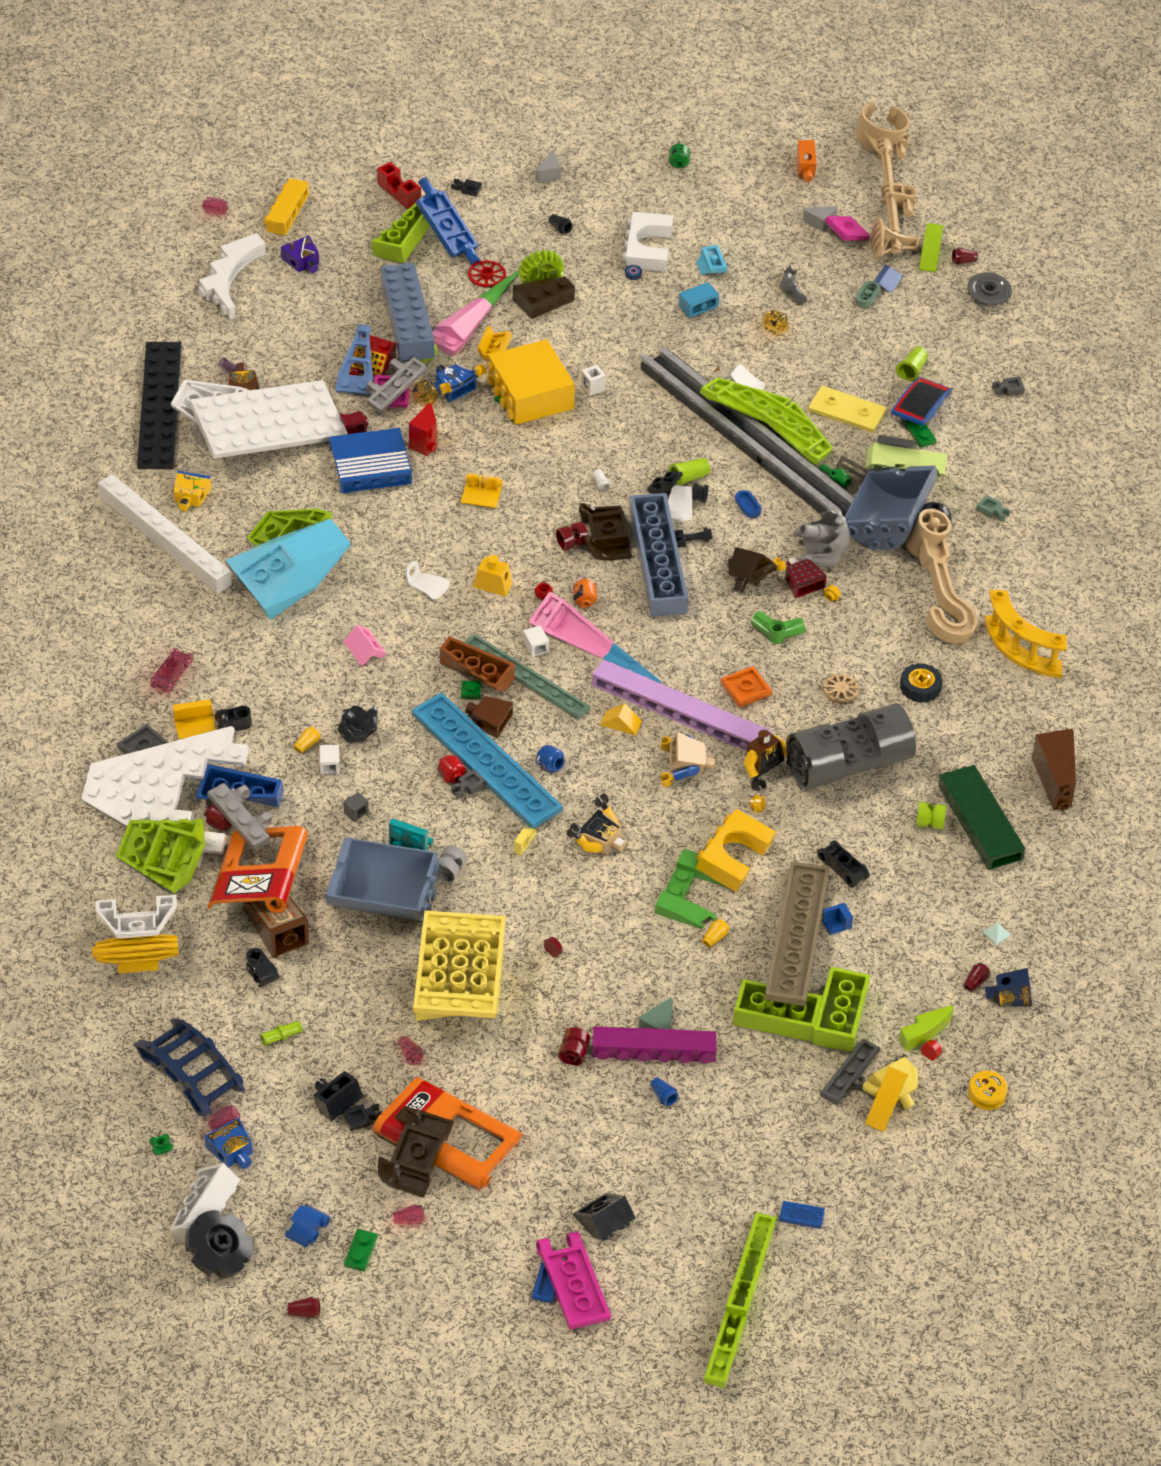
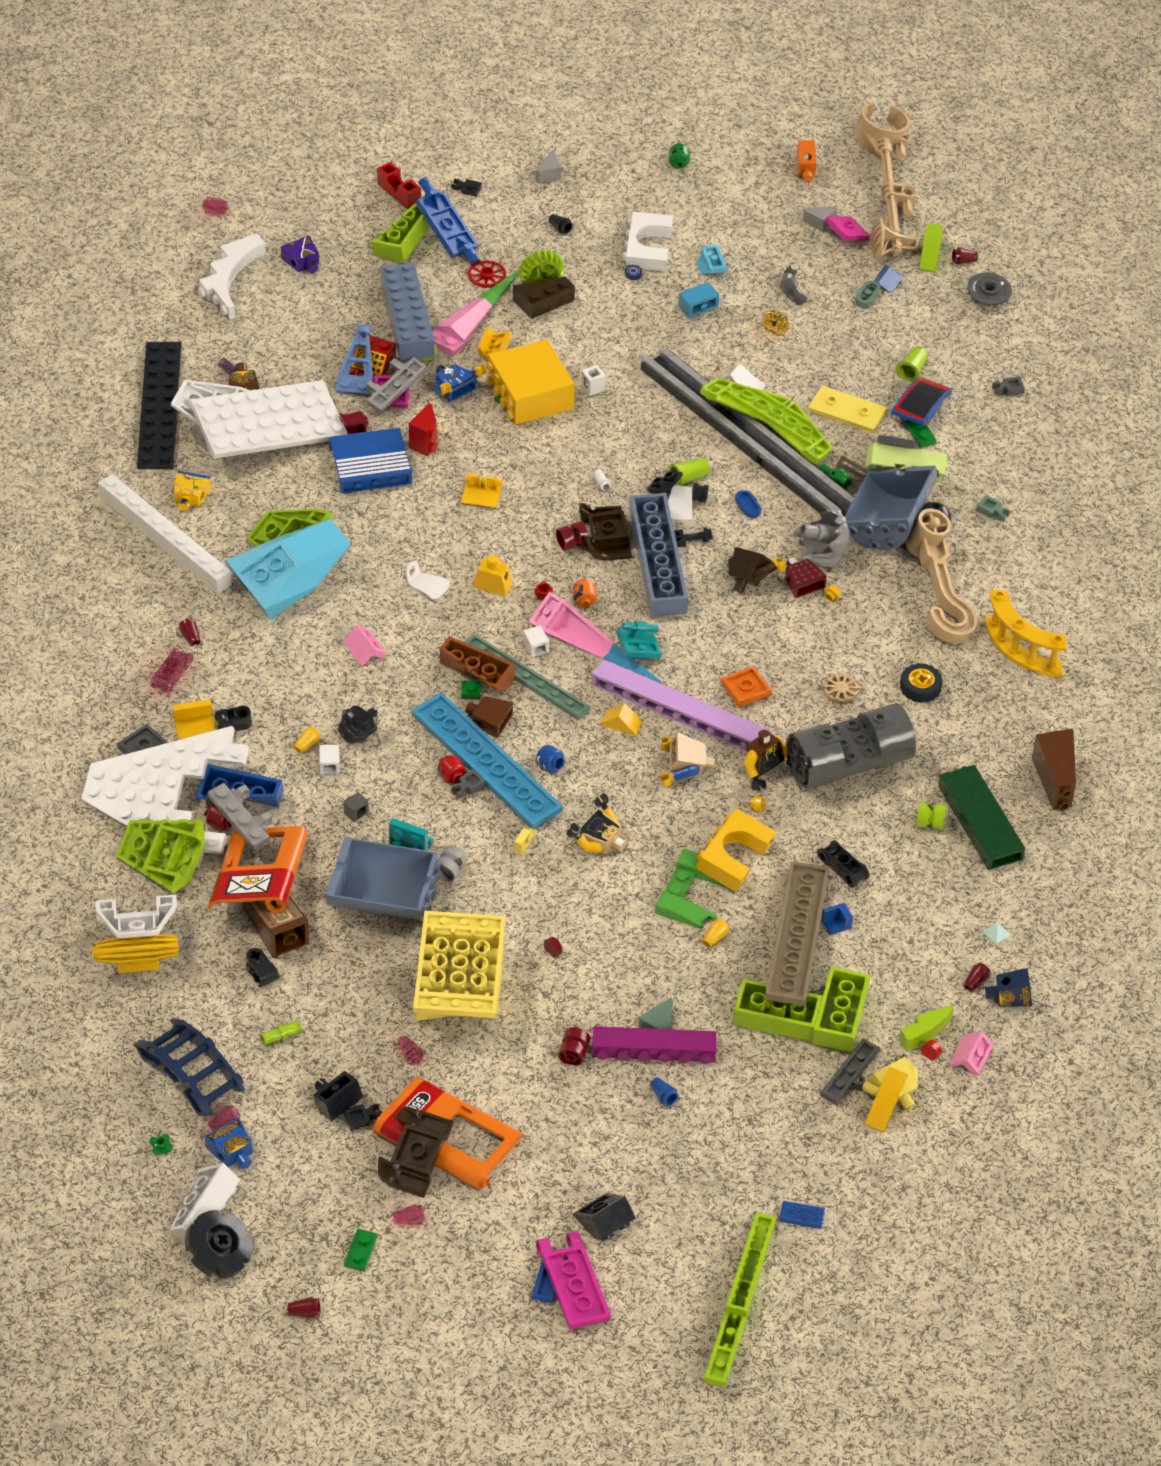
(190, 631): none -> dark red cone
(286, 206): yellow brick -> none
(306, 1225): blue cylinder -> none
(425, 392): clear yellow head -> none
(639, 640): none -> teal plate
(776, 629): bright green piece -> none
(972, 1052): none -> bright pink panel
(987, 1090): yellow head -> none

